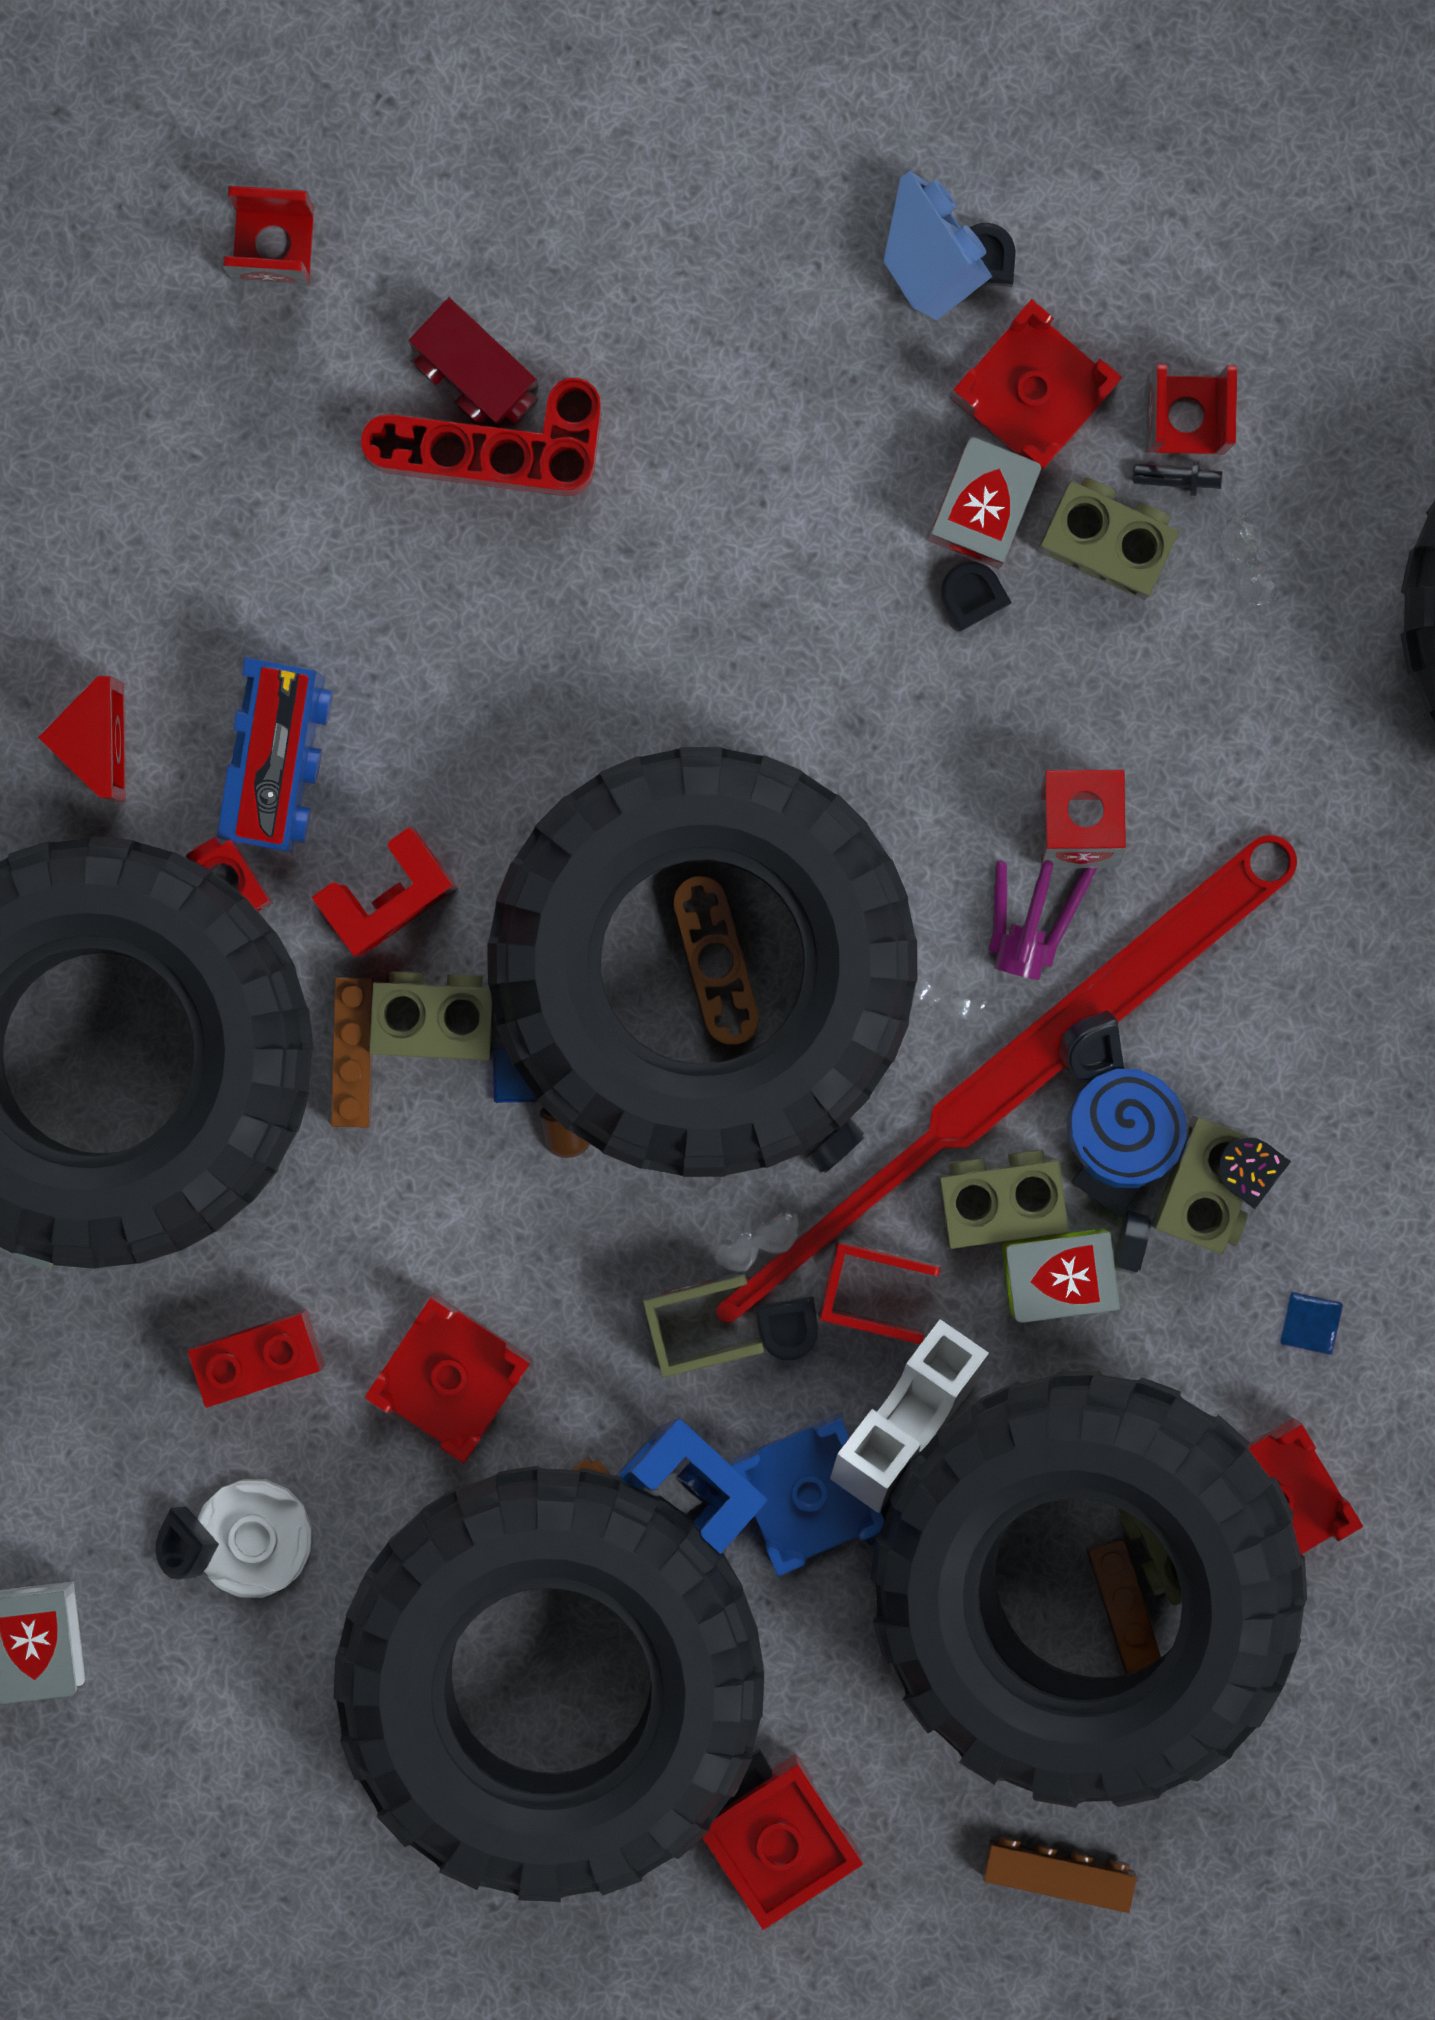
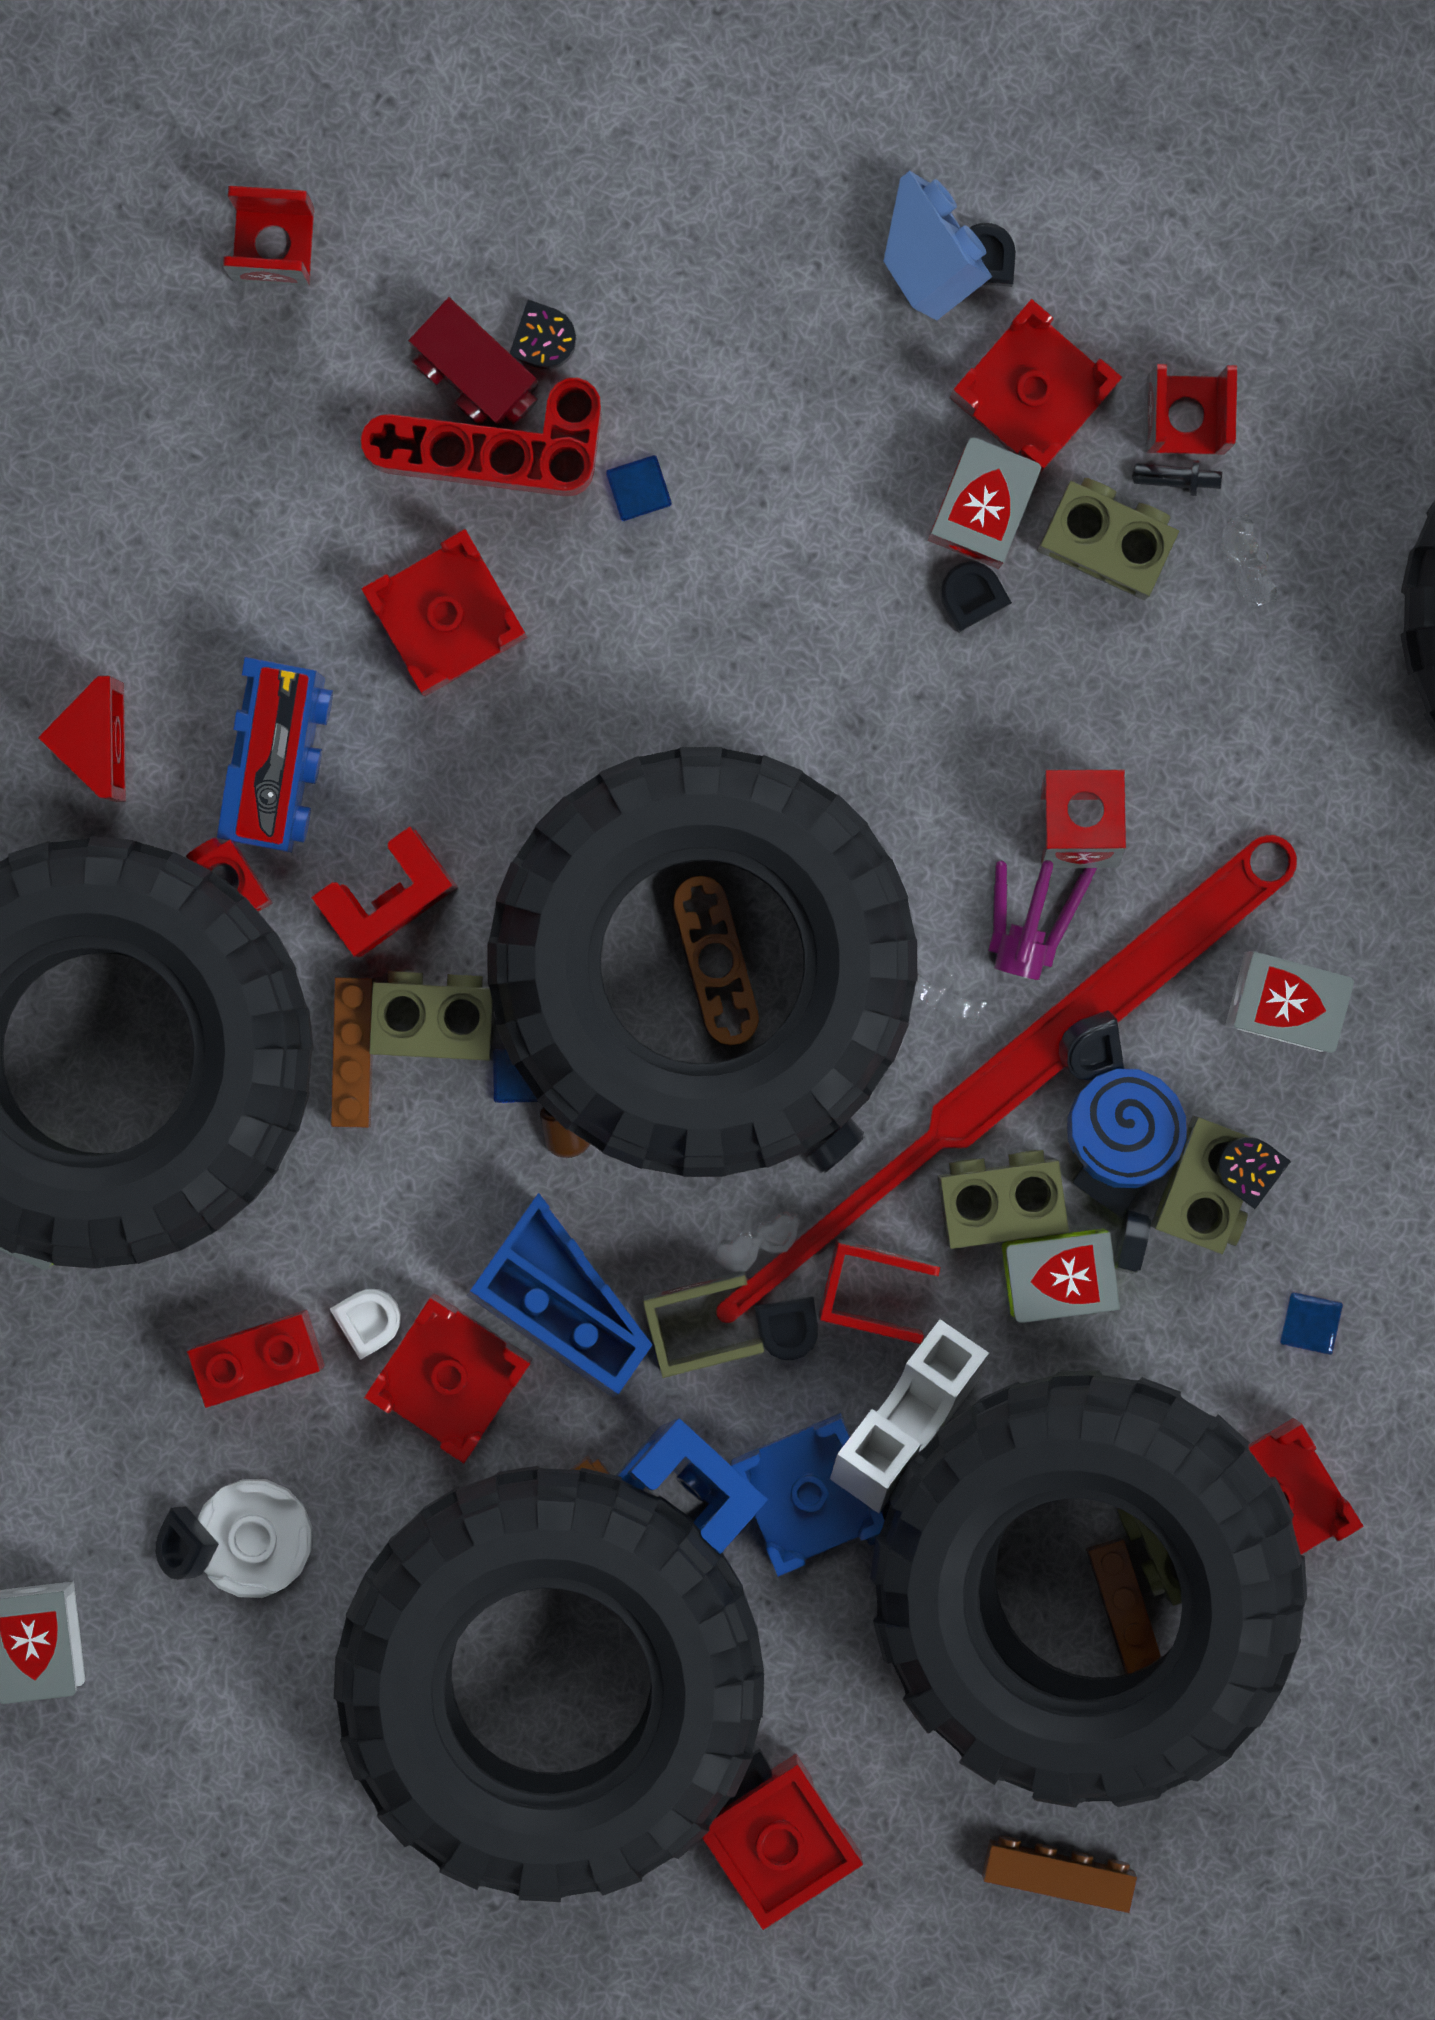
(368, 1320): none -> white tile
(445, 614): none -> red panel
(543, 337): none -> black tile
(560, 1302): none -> blue wedge
(638, 488): none -> clear blue piece
(1290, 1002): none -> piece

